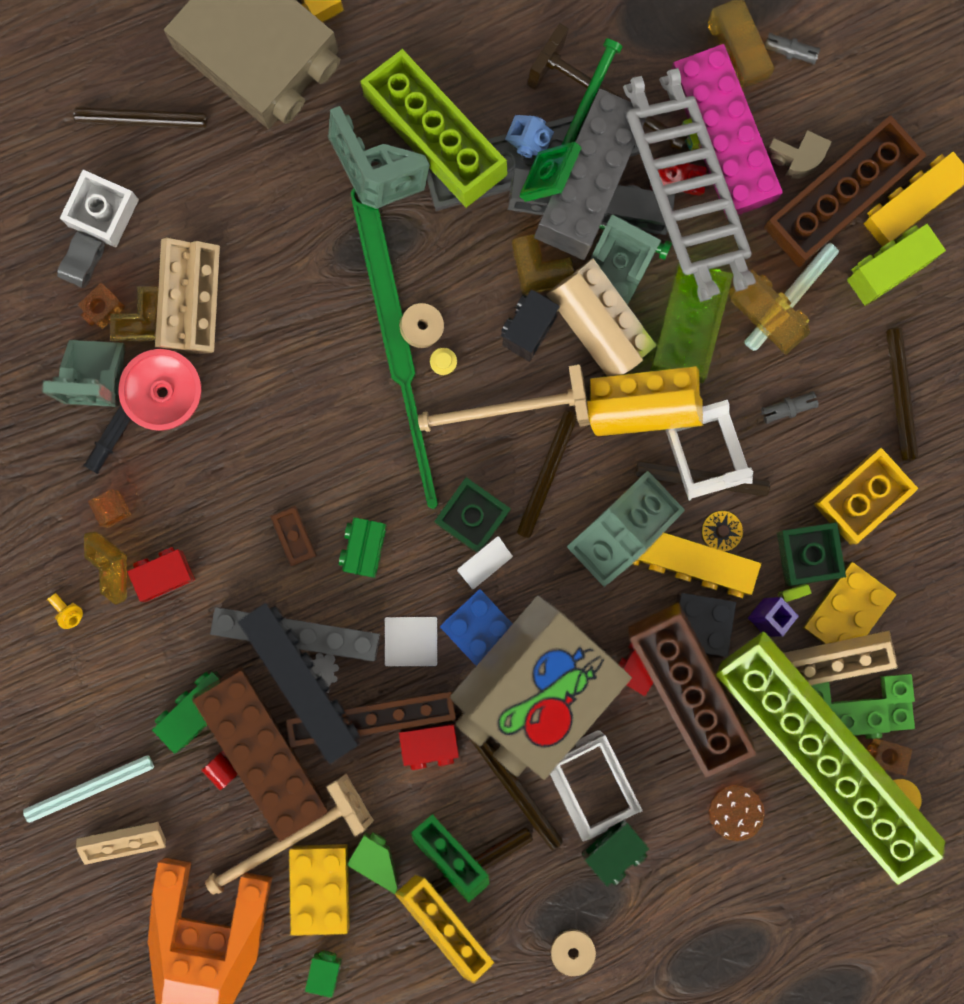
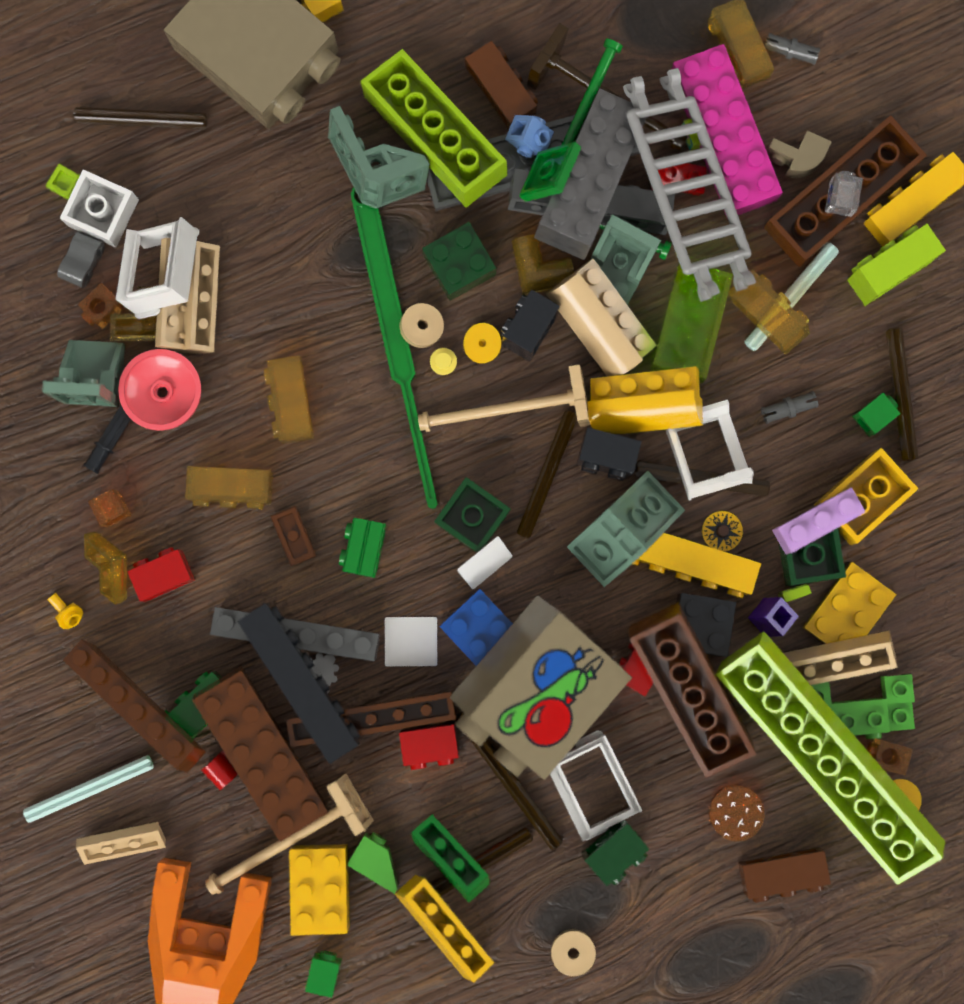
(62, 181): none -> lime tile
(134, 706): none -> reddish brown brick
(178, 276): none -> white piece
(229, 487): none -> clear yellow brick
(289, 399): none -> clear yellow brick
(459, 261): none -> dark green brick
(482, 343): none -> yellow piece
(500, 83): none -> reddish brown brick
(608, 454): none -> black brick
(784, 874): none -> reddish brown brick
(818, 521): none -> lavender brick
(844, 194): none -> clear brick
(877, 414): none -> green brick

